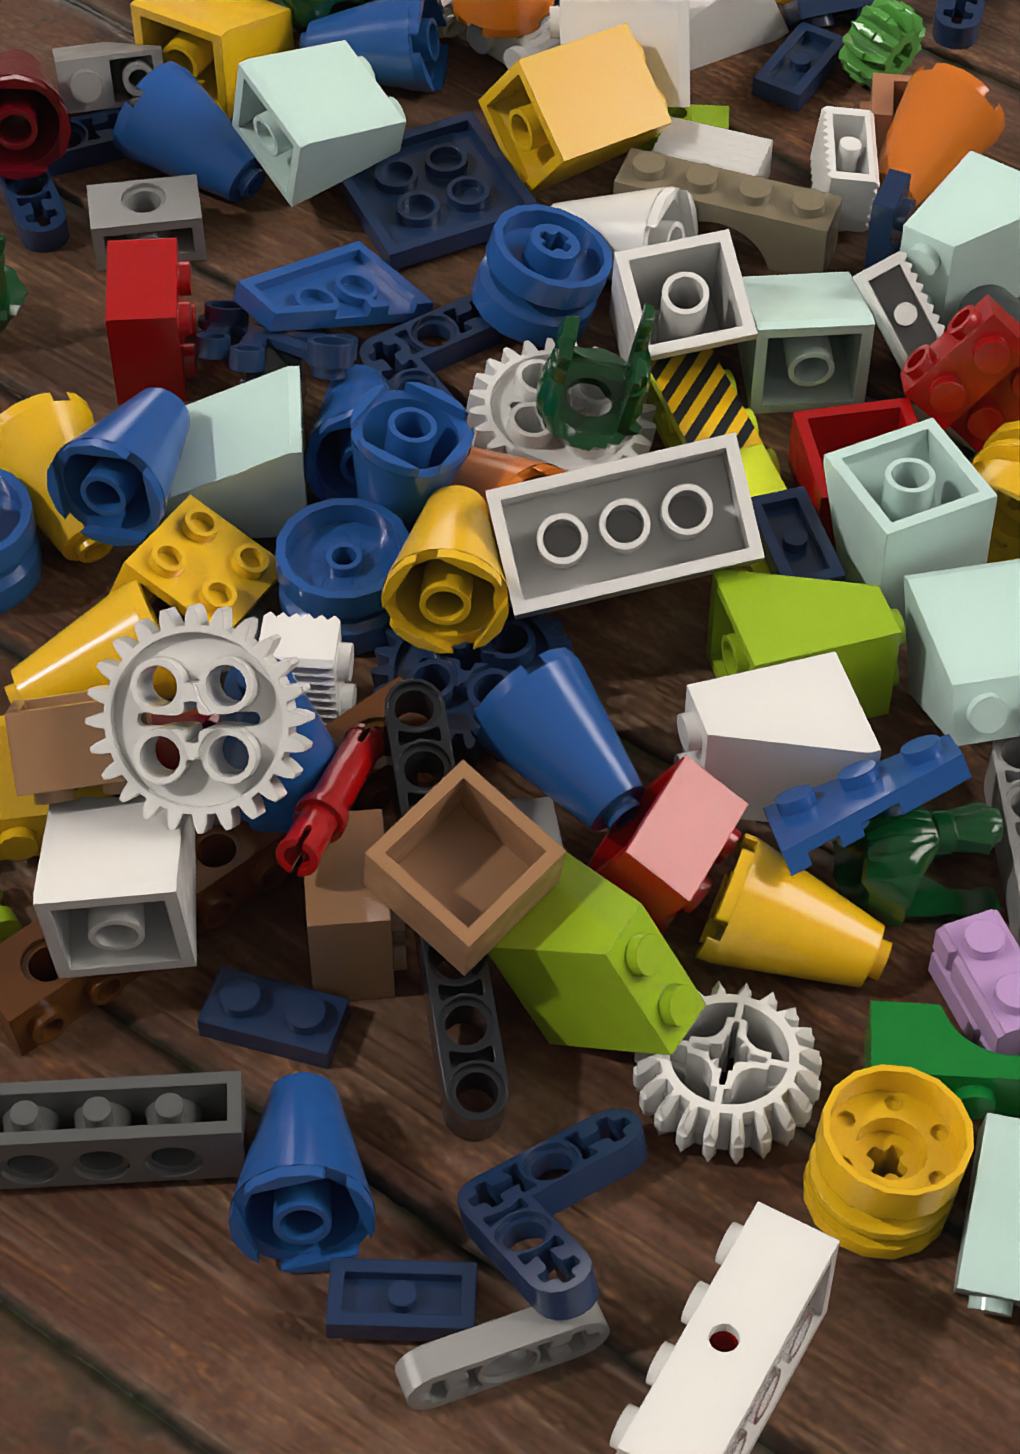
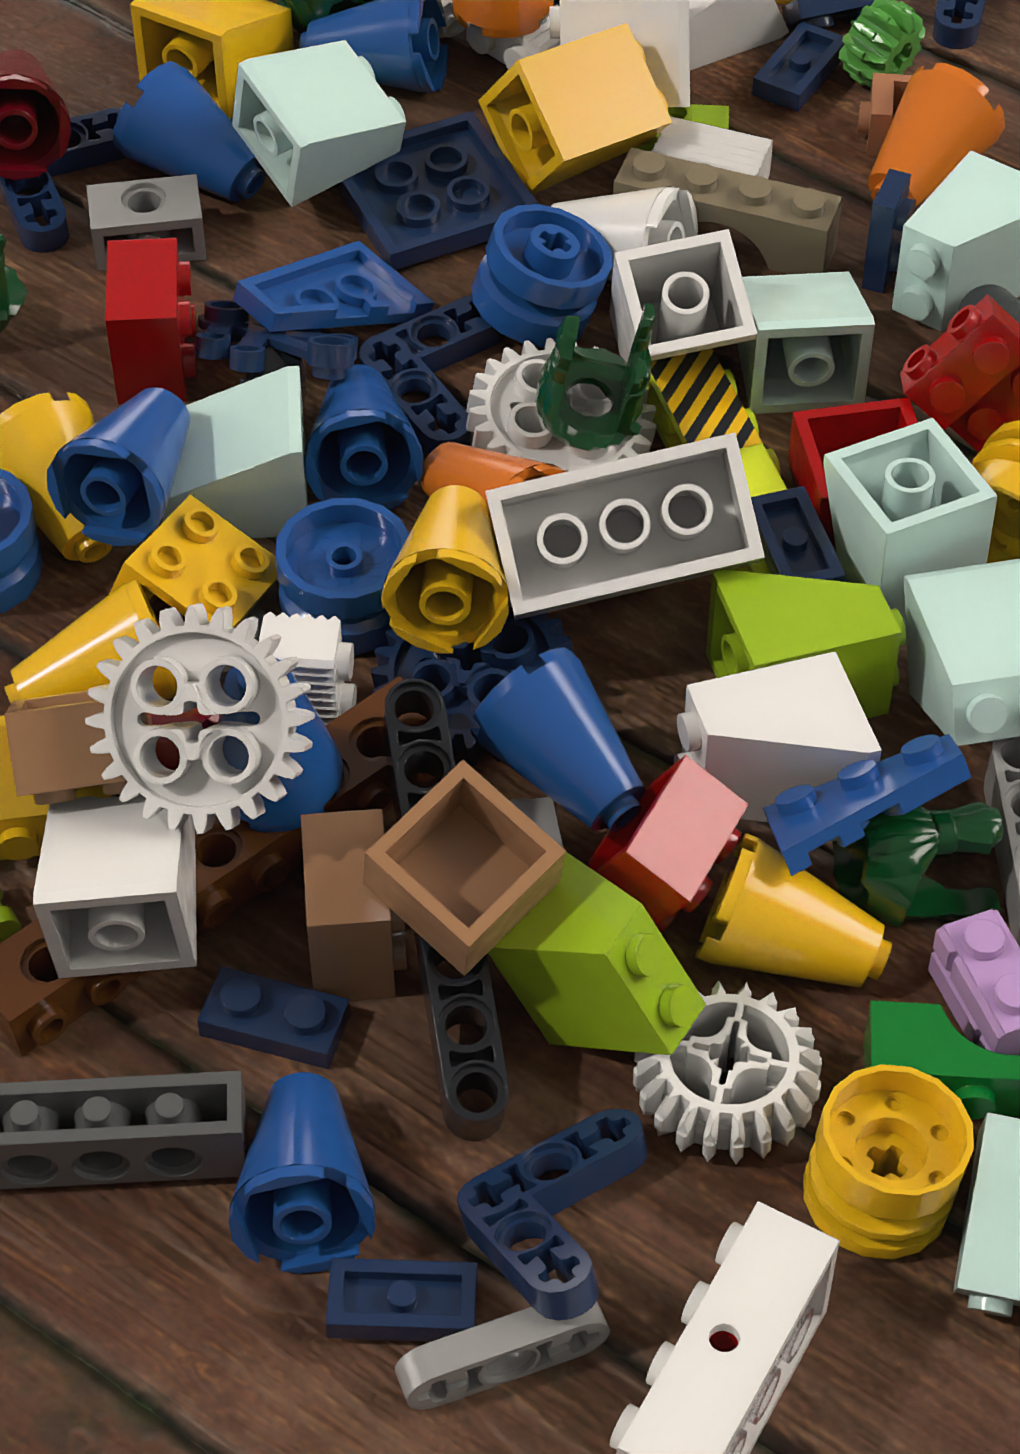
(103, 74): light grey slope -> none
(323, 813): red pin -> none
(407, 446): blue cone -> none
(847, 163): white brick -> none
(899, 306): white brick -> none

